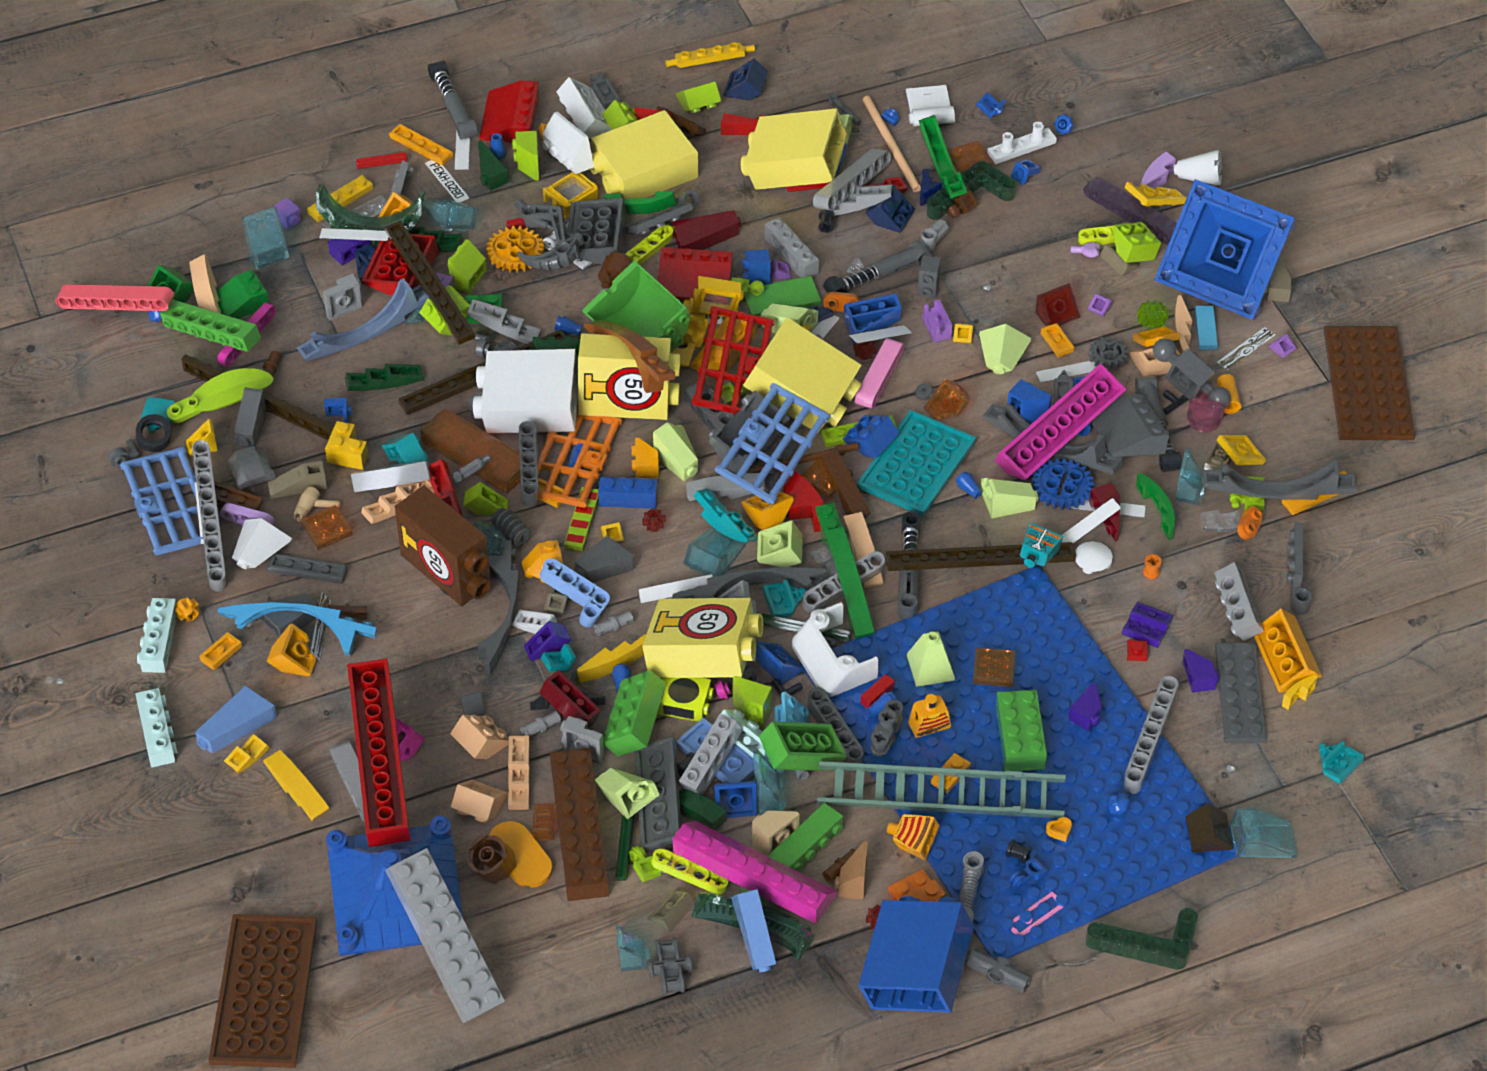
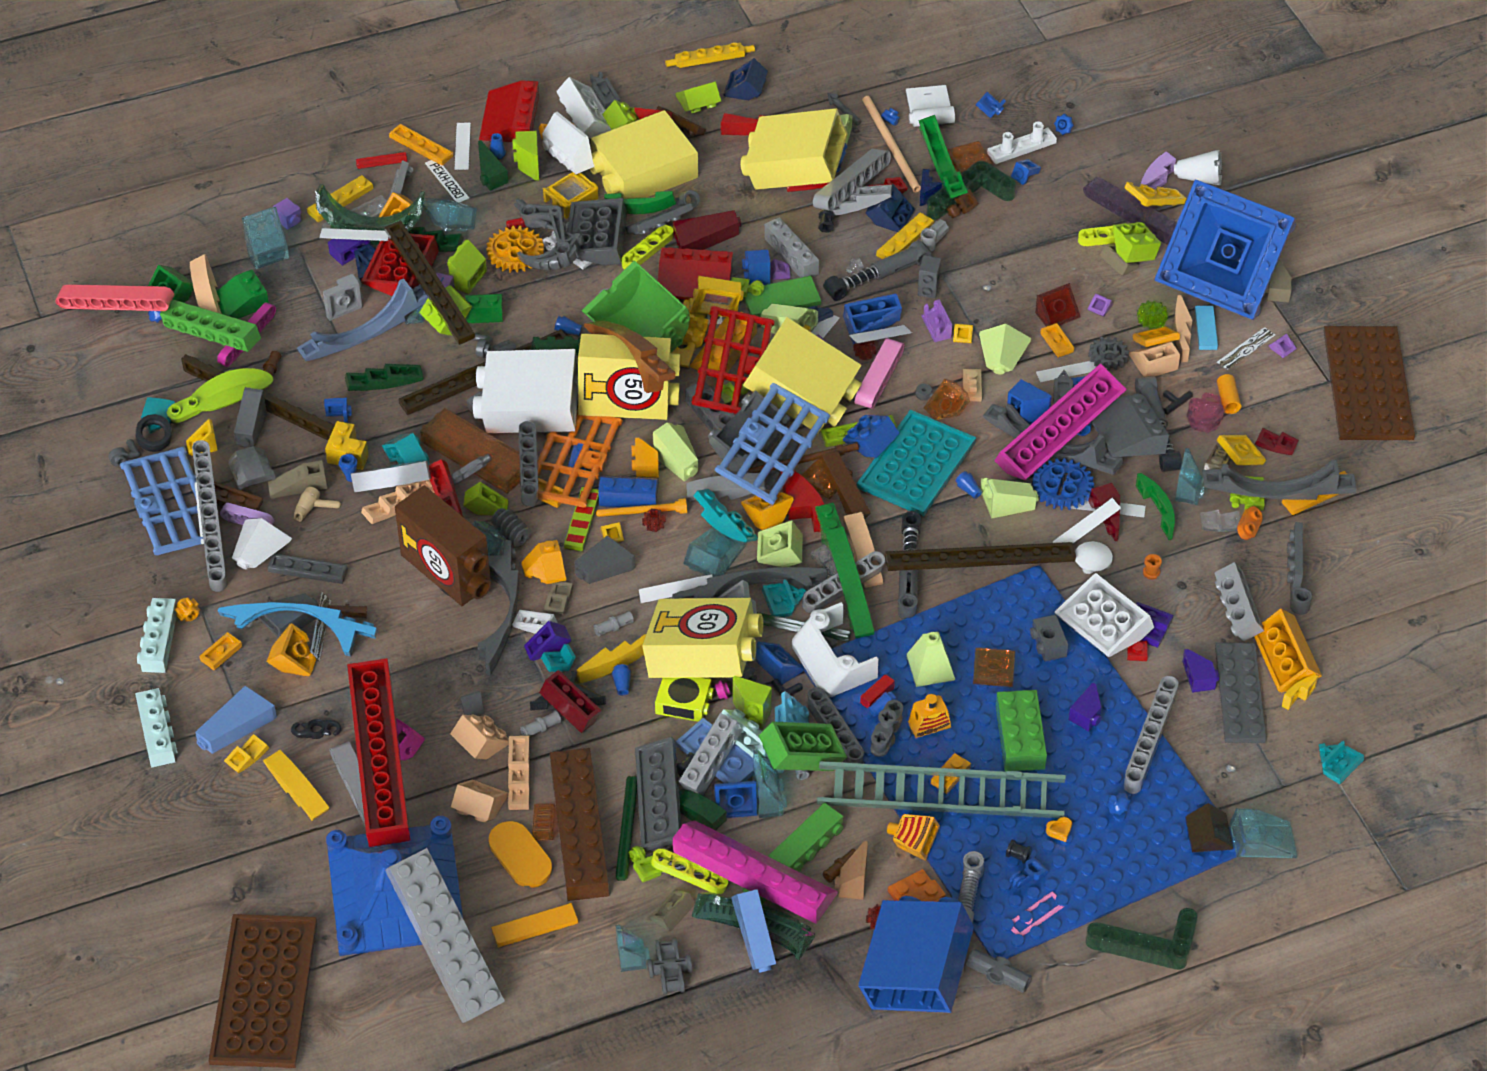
(324, 724): none -> black piece
(326, 527): clear orange plate -> none
(348, 465): none -> blue cone
(464, 124): dark grey piece -> none
(491, 858): reddish brown brick -> none
(501, 322): light grey slope -> none
(534, 925): none -> light orange tile
(555, 573): light blue beam -> none
(578, 737): light grey plate -> none
(612, 267): reddish brown brick -> none
(626, 791): yellowish green slope -> none
(634, 713): bright green brick -> none
(679, 506): none -> light orange piece
(772, 829): tan slope -> none
(840, 300): orange plate -> none
(906, 236): none -> yellow plate
(973, 384): none -> tan plate
(1039, 545): teal torso -> none
(1049, 638): none -> dark grey brick
(1089, 249): lavender rock -> none
(1105, 616): none -> white slope
(1190, 373): dark grey brick -> none
(1280, 444): none -> dark red slope

